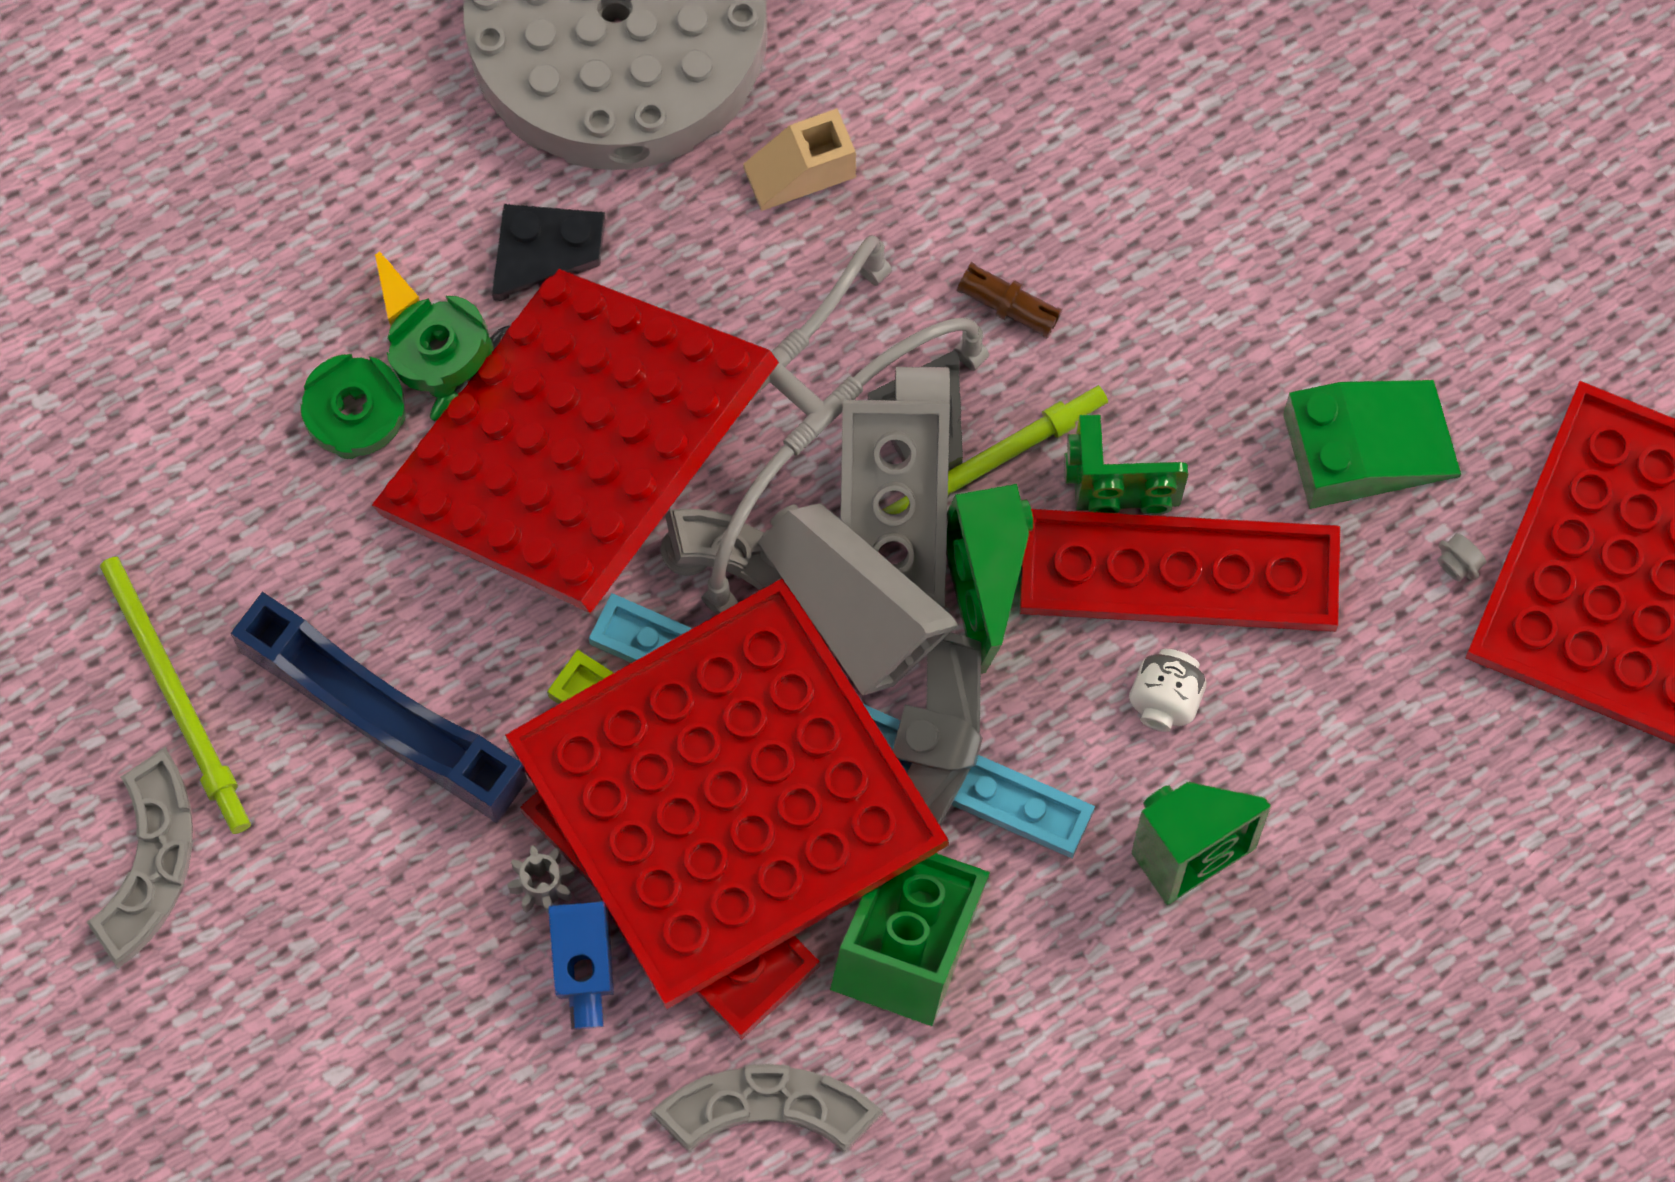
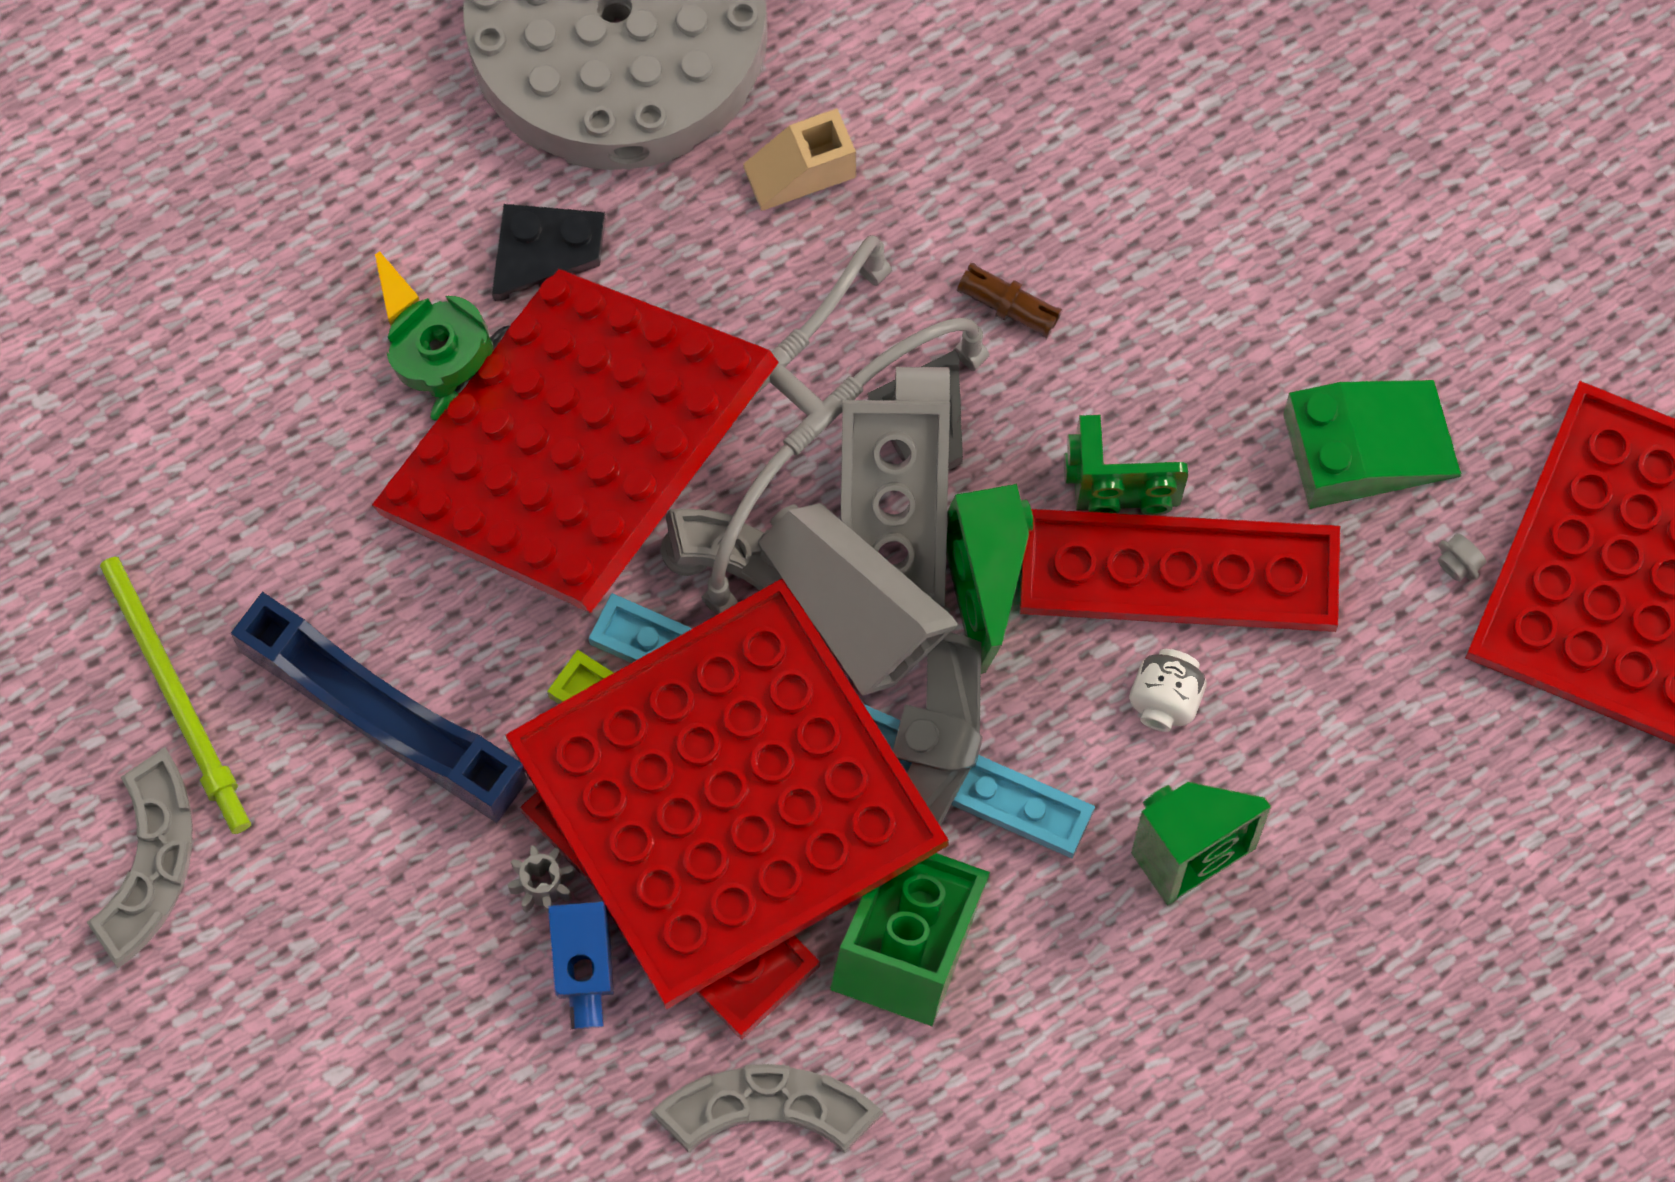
(358, 377): green plate -> none
(1055, 421): lime bar -> none

